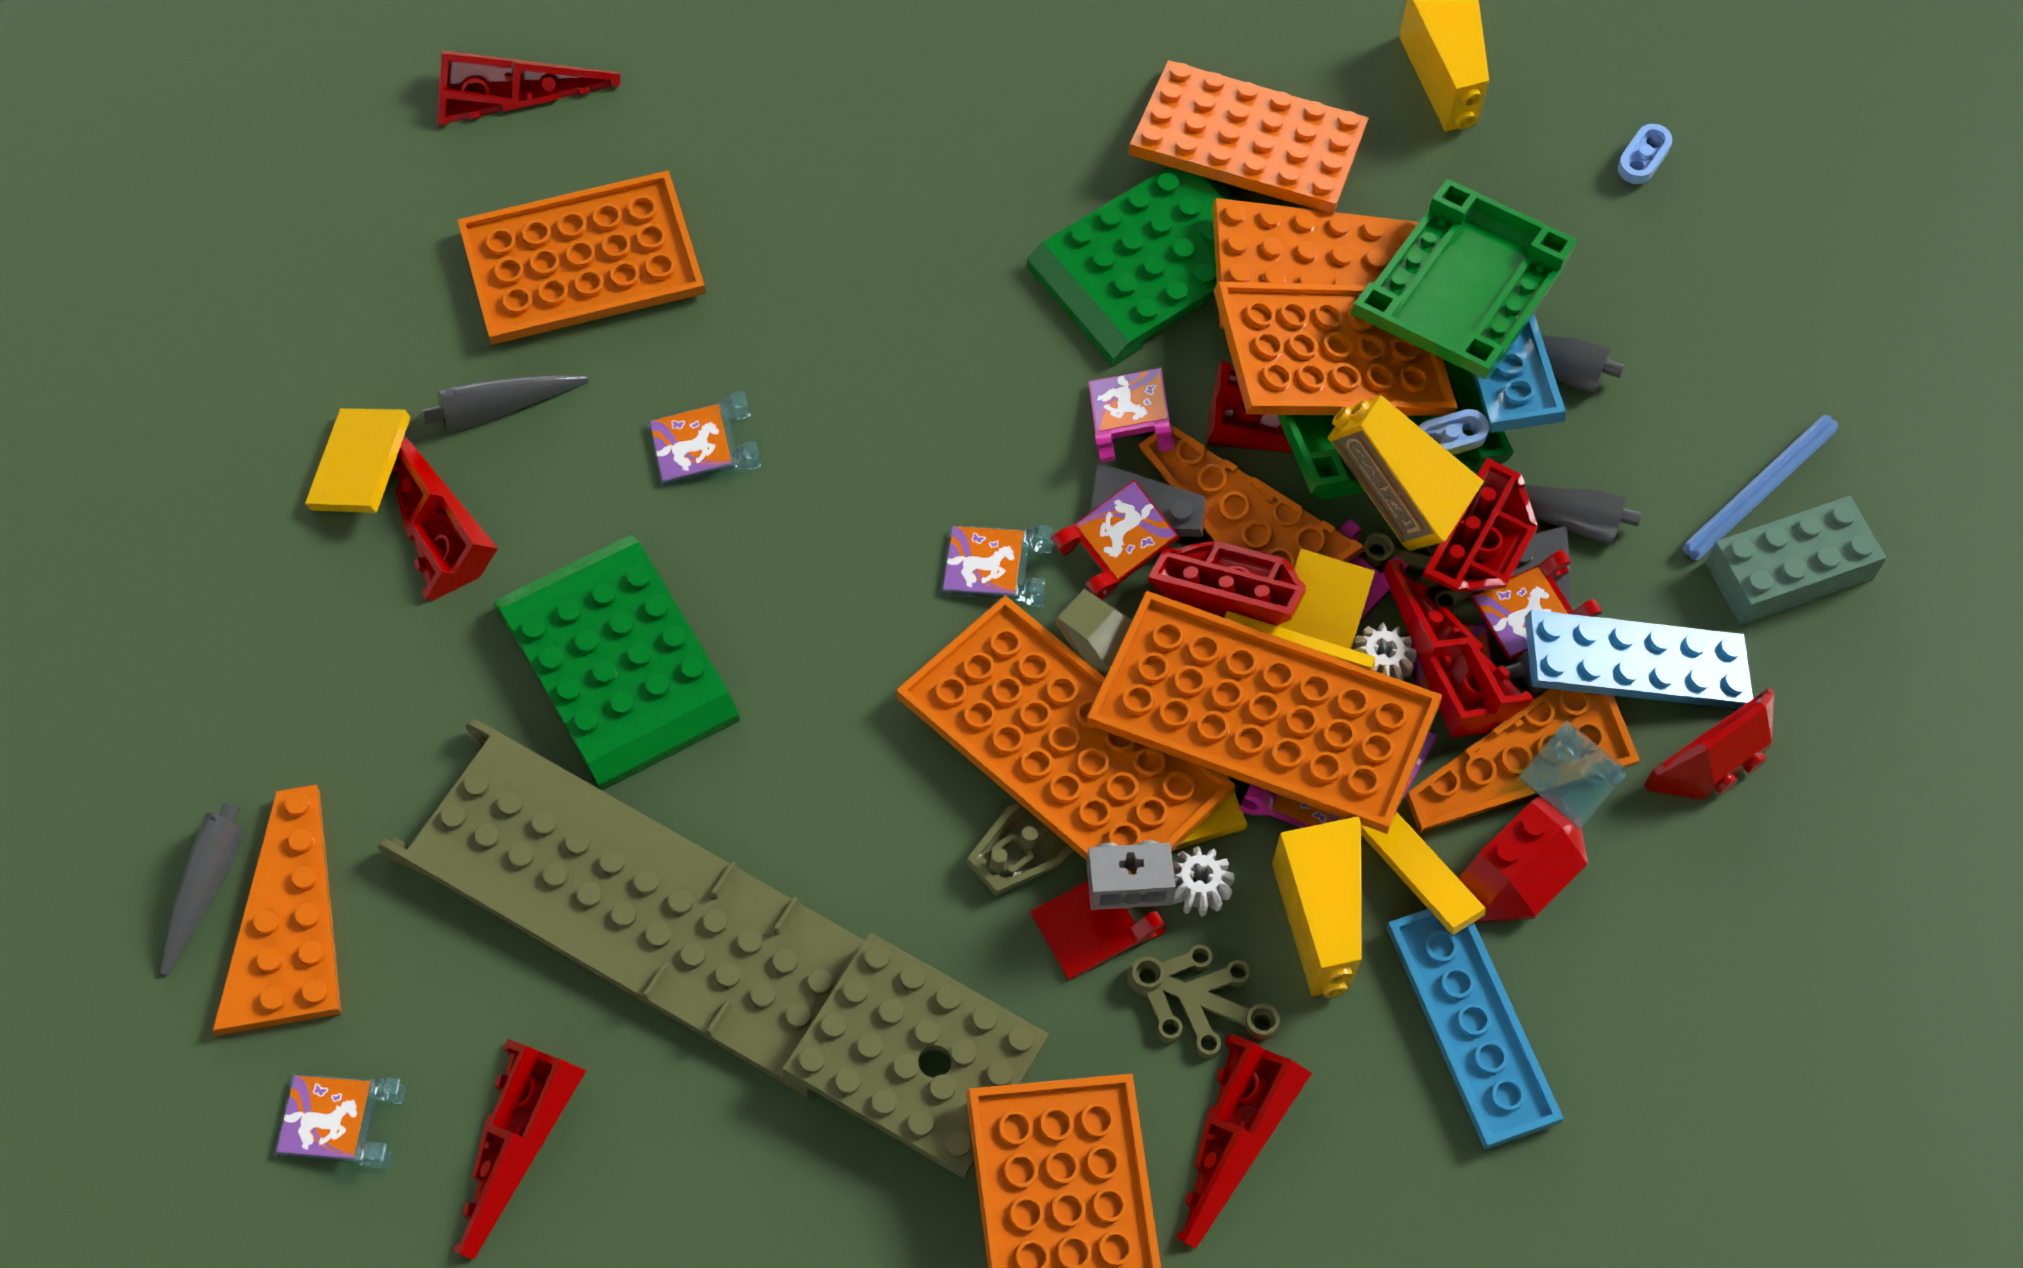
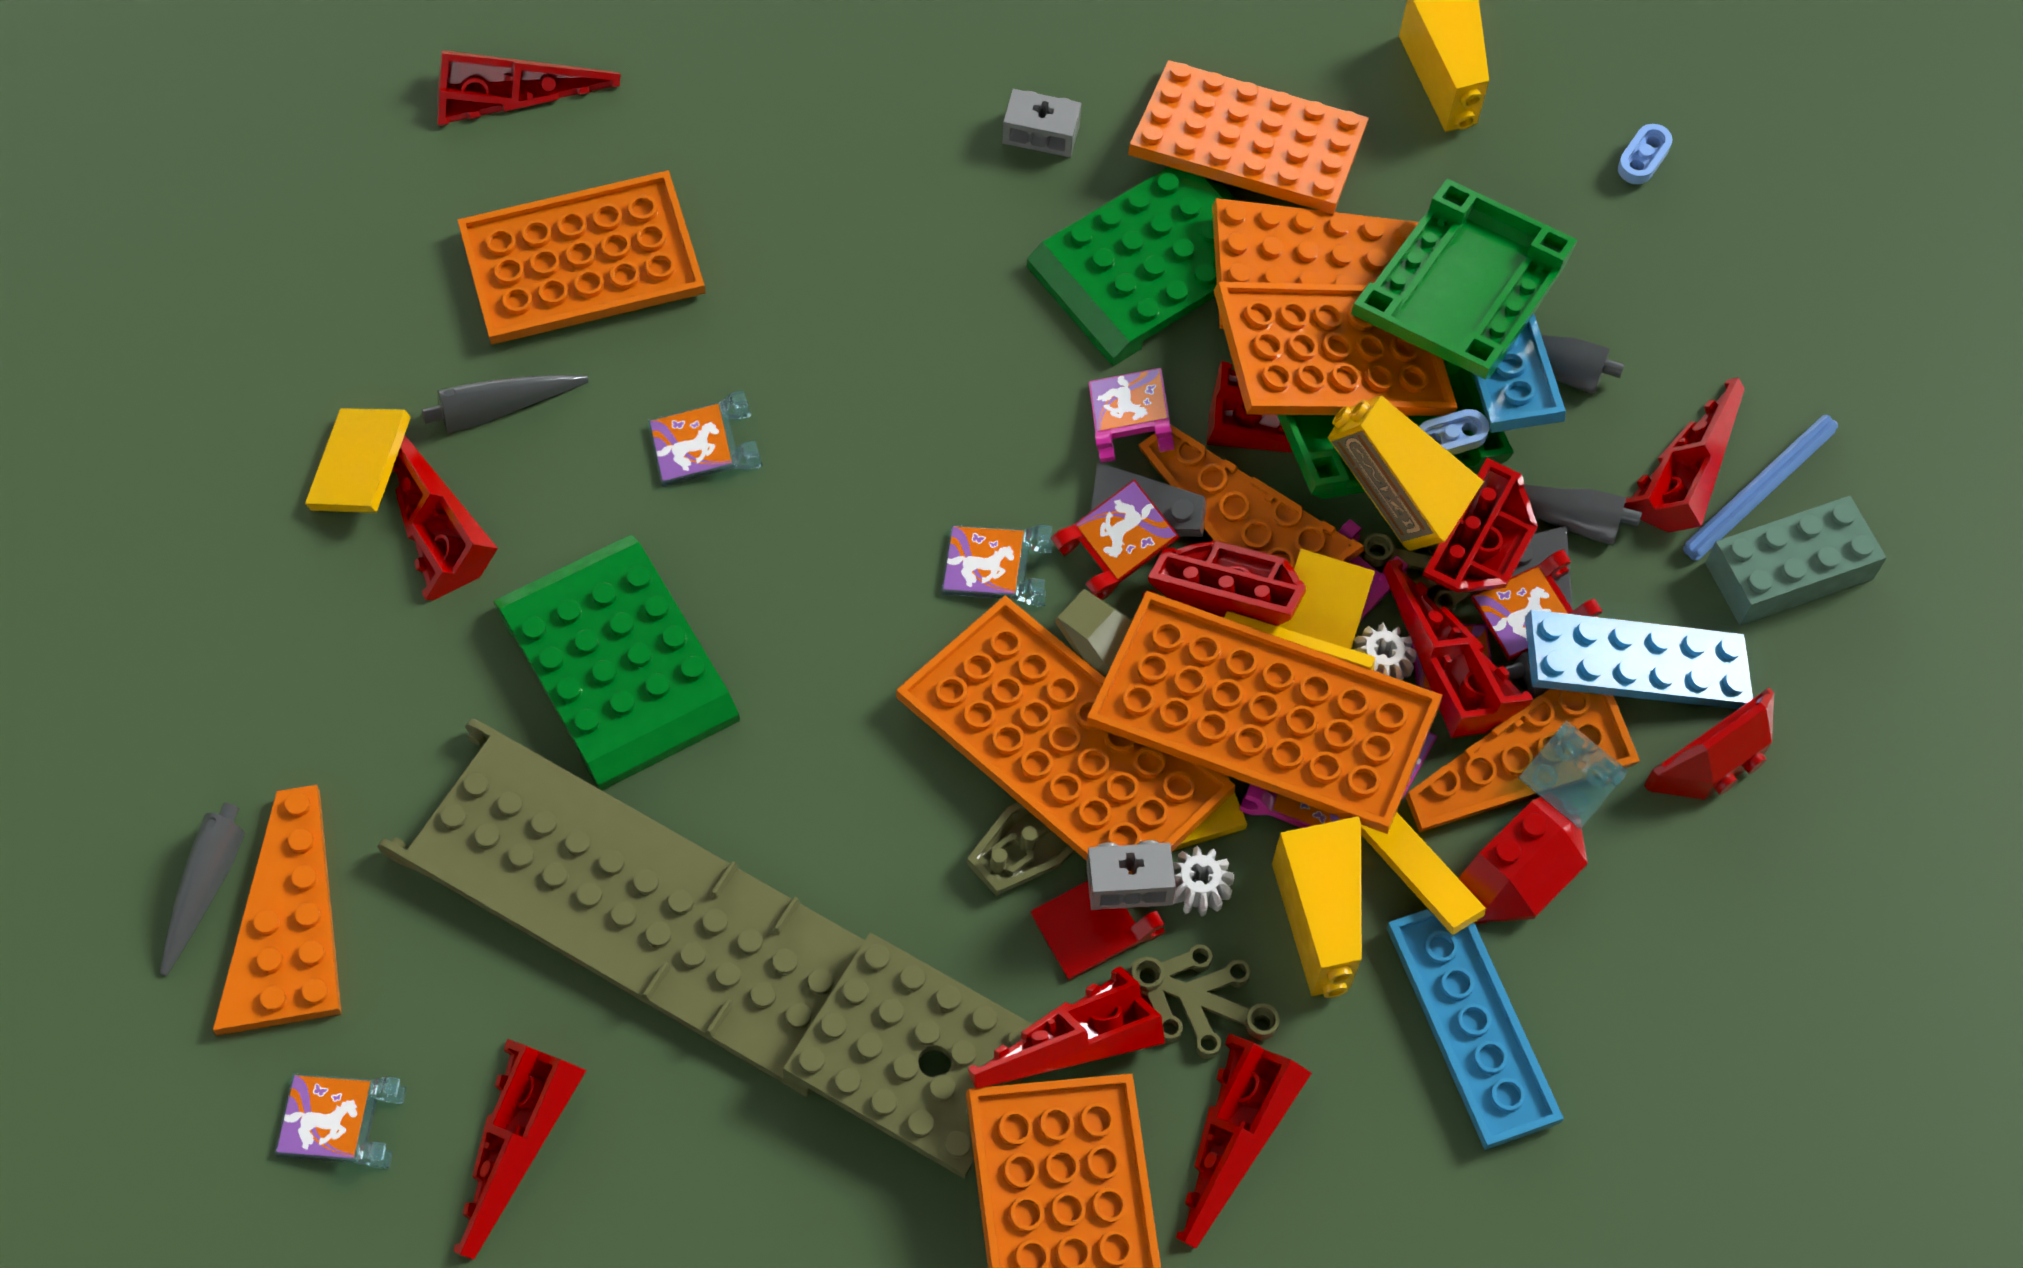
(1041, 122): none -> light grey brick
(1098, 1026): none -> red wedge
(1683, 483): none -> red wedge

